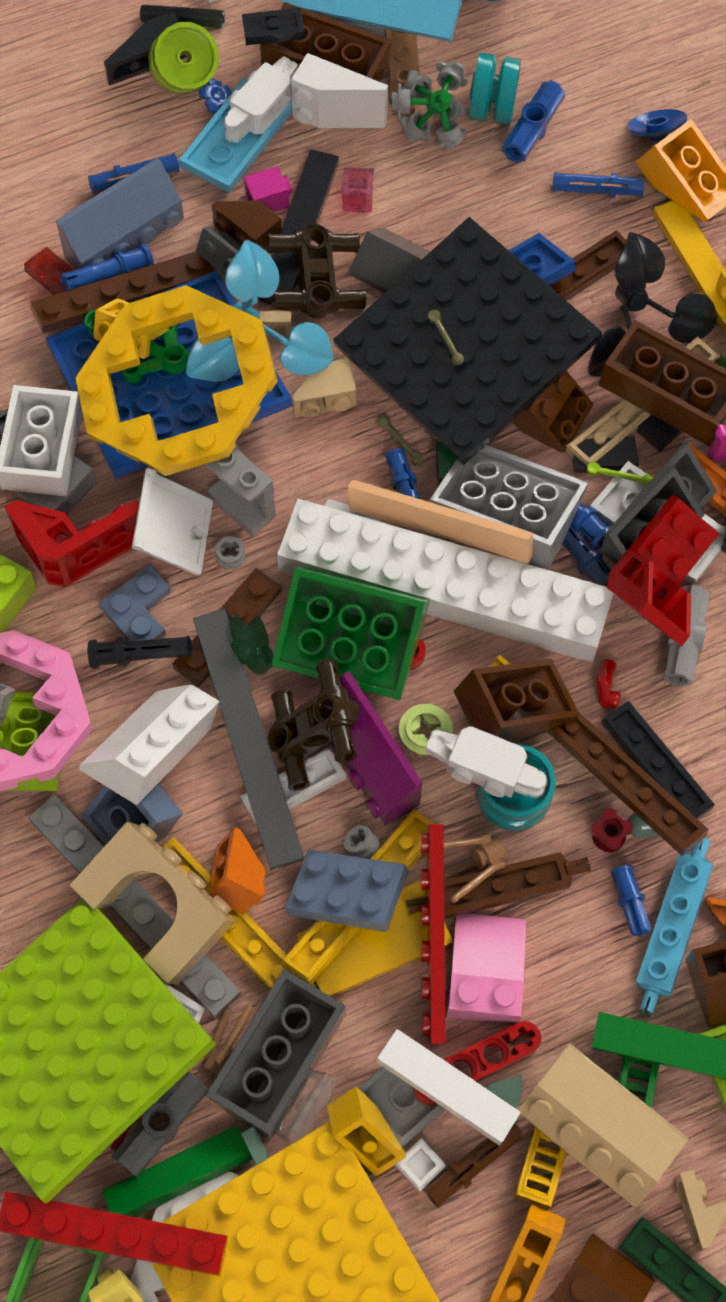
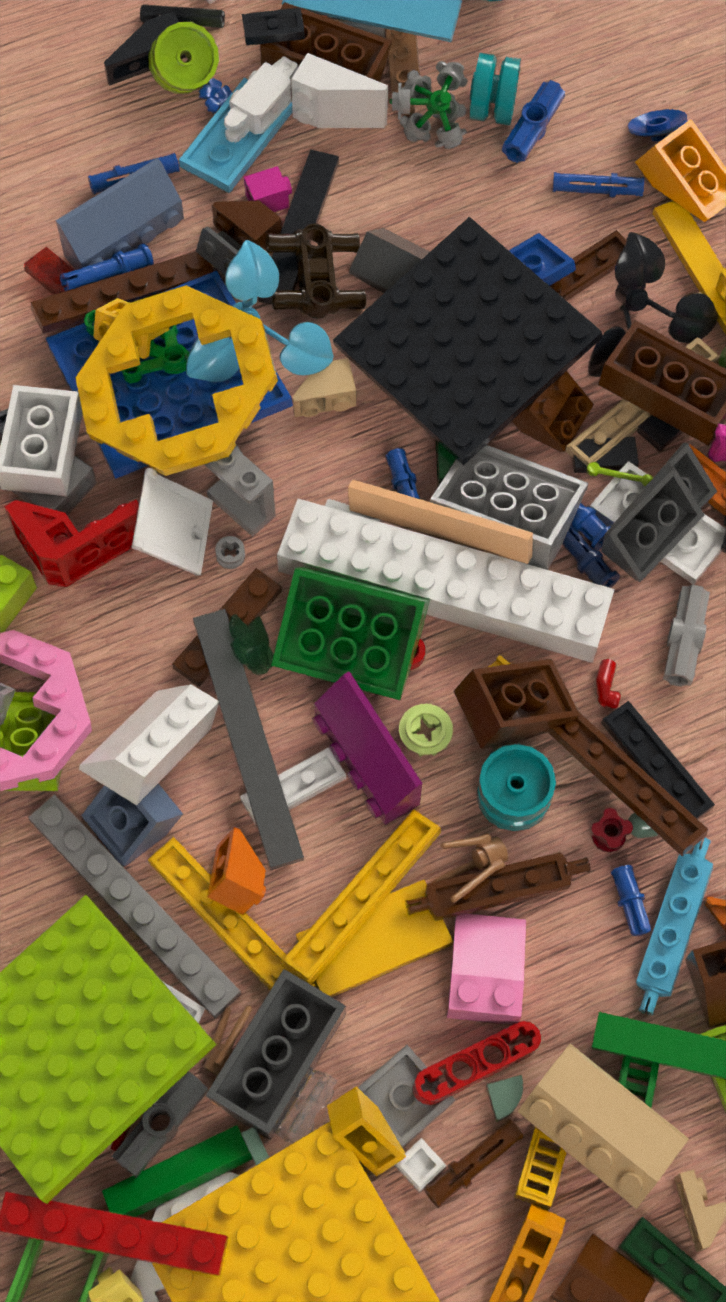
(124, 651): black pin -> none
(130, 604): sand blue plate -> none
(198, 919): tan arch -> none
(278, 321): tan plate -> none
(313, 725): dark brown piece -> none
(347, 890): sand blue plate -> none
(357, 190): clear pink bracket -> none
(361, 842): light grey bush -> none
(417, 458): olive hinge -> none
(434, 318): olive hinge -> none
(434, 948): red plate -> none
(448, 1087): white tile -> none
(487, 762): white hinge -> none
(656, 565): red bracket -> none

